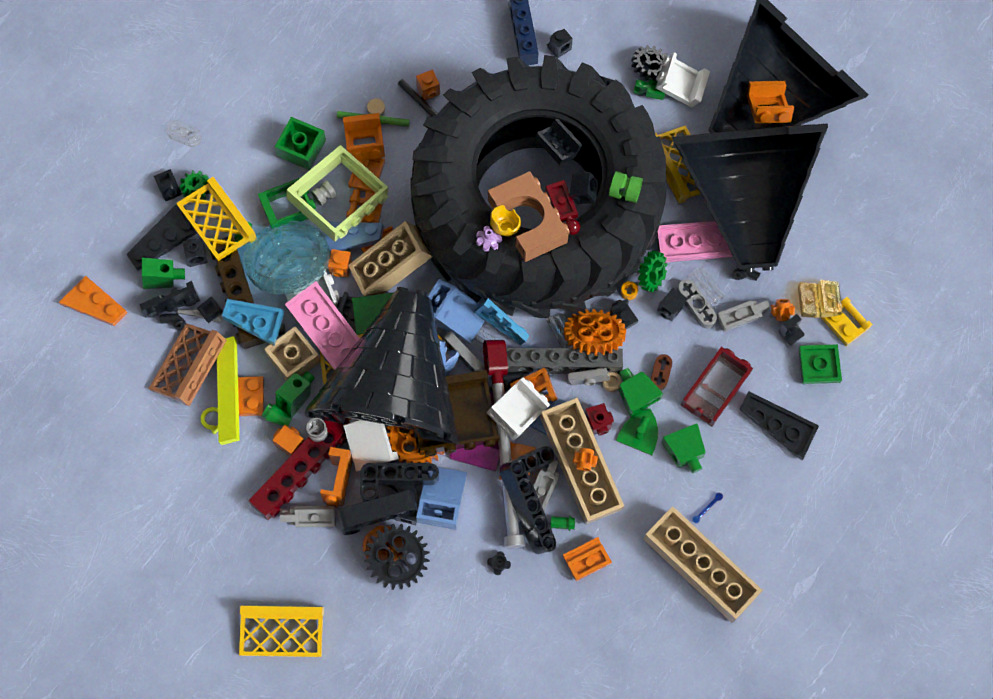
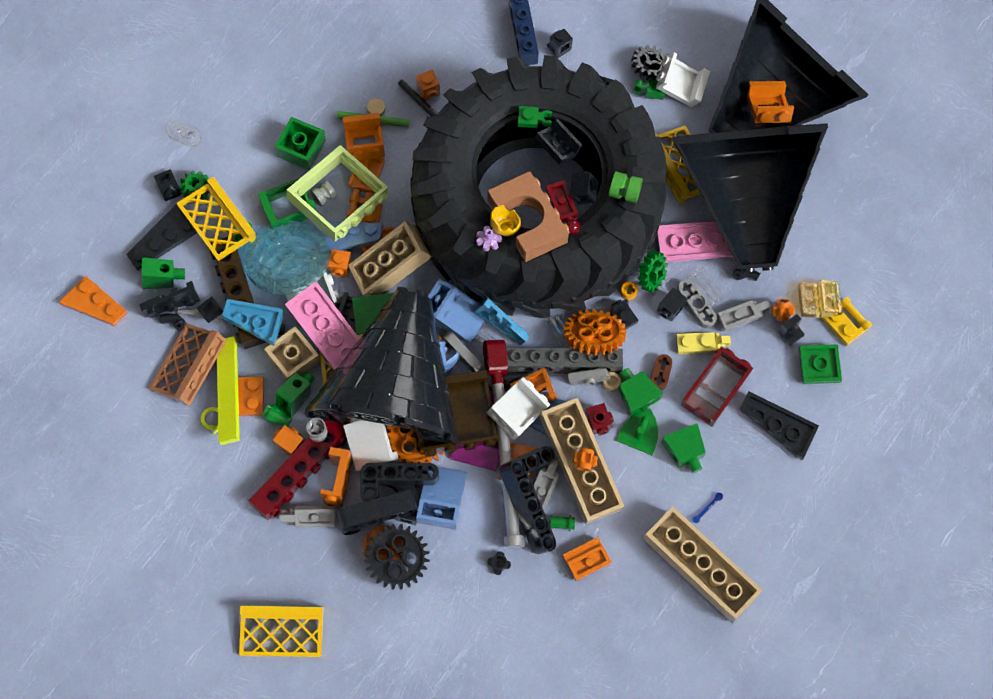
(195, 252): black brick -> none
(530, 117): none -> green plate
(701, 342): none -> light yellow hinge

